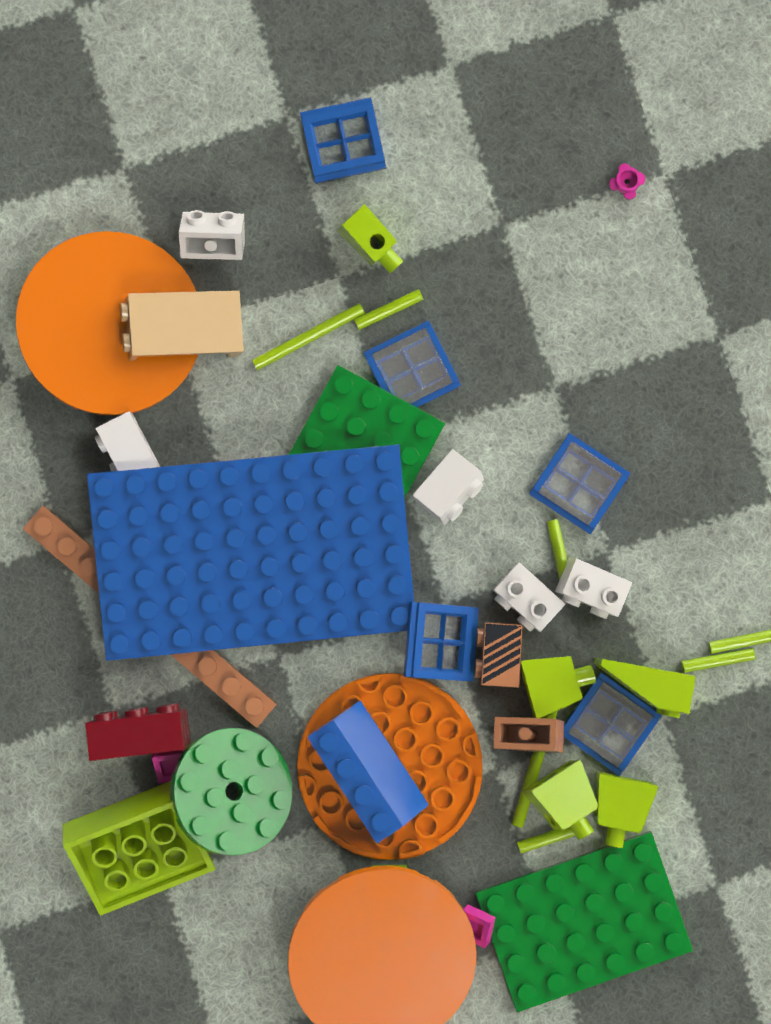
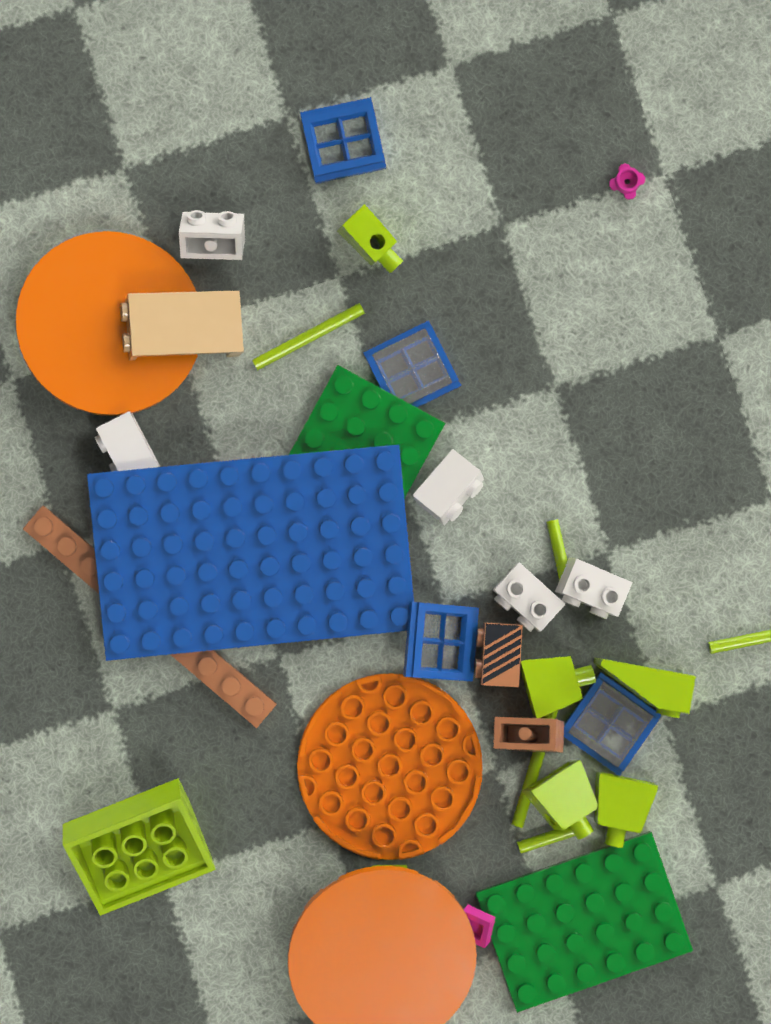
(137, 732): dark red brick -> none
(165, 763): dark pink plate -> none
(201, 798): plate -> none
(368, 771): blue slope -> none
(388, 309): lime piece -> none
(579, 483): clear piece -> none
(718, 660): lime piece -> none

